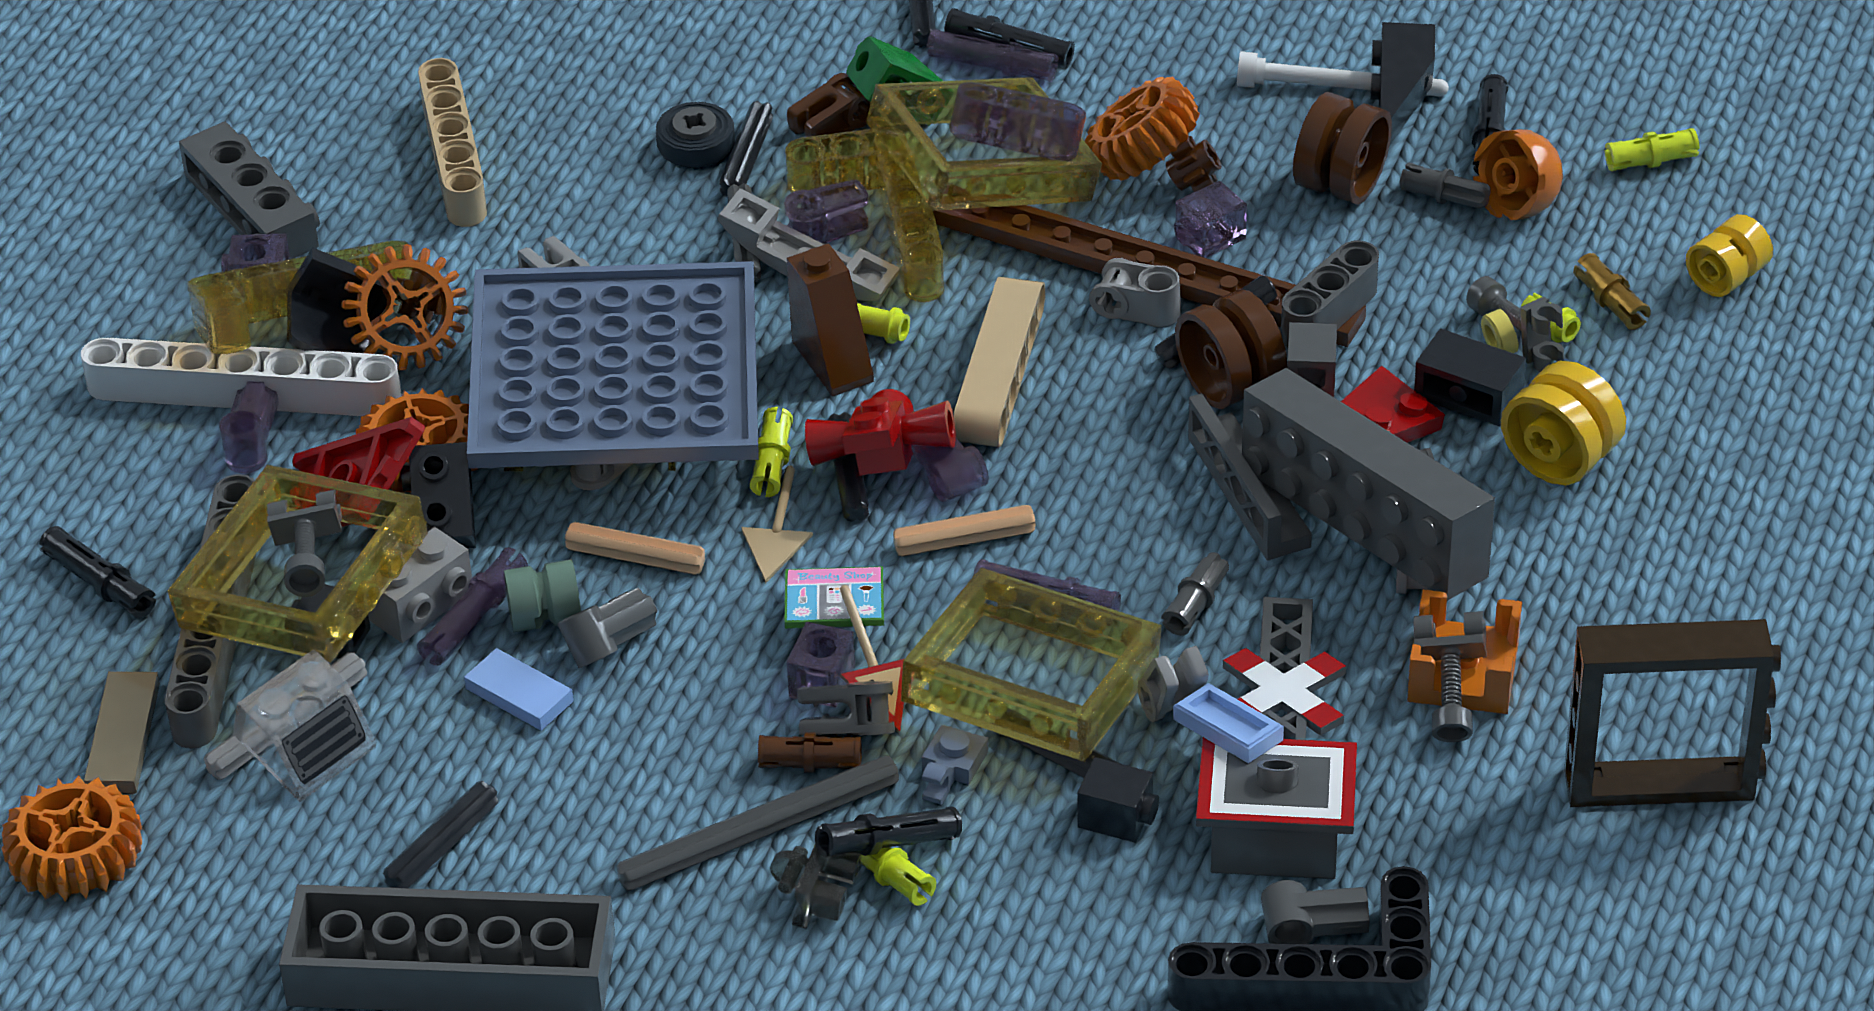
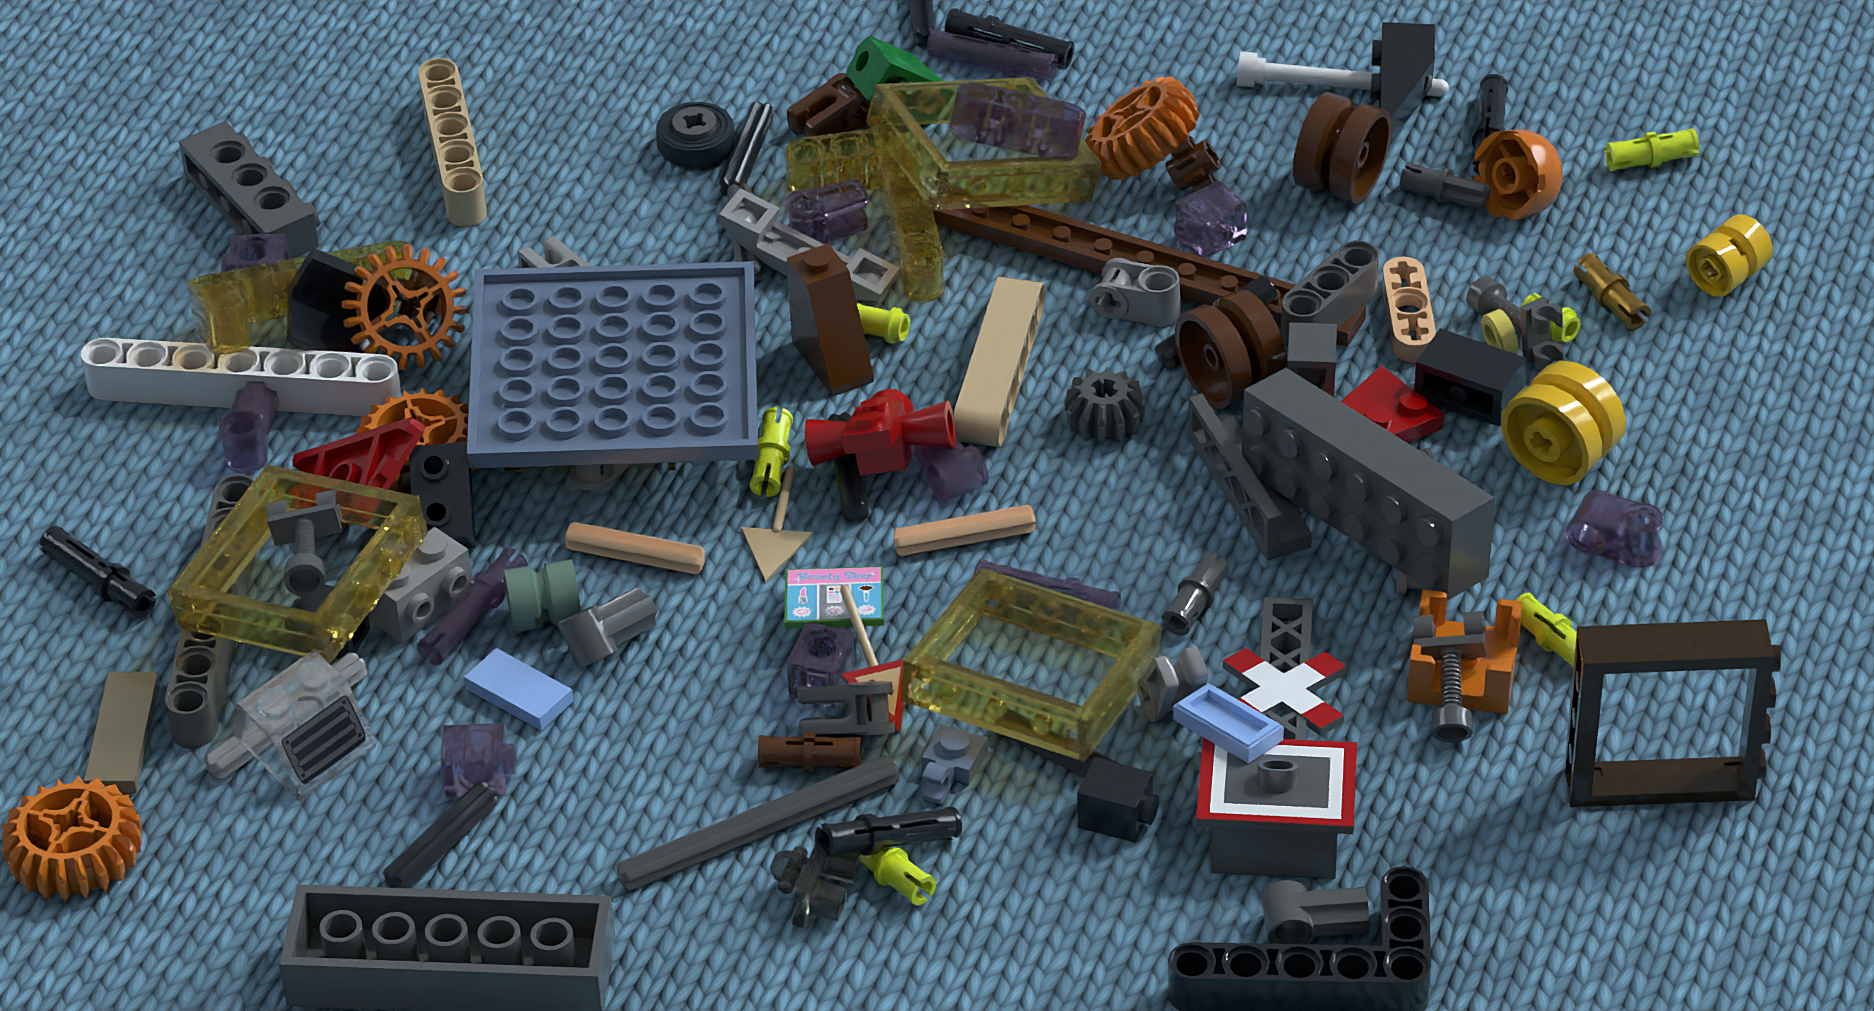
(474, 755): none -> clear purple brick
(1104, 405): none -> dark grey gear
(1415, 295): none -> light nougat beam
(1551, 630): none -> neon yellow pin
(1615, 525): none -> clear purple piece

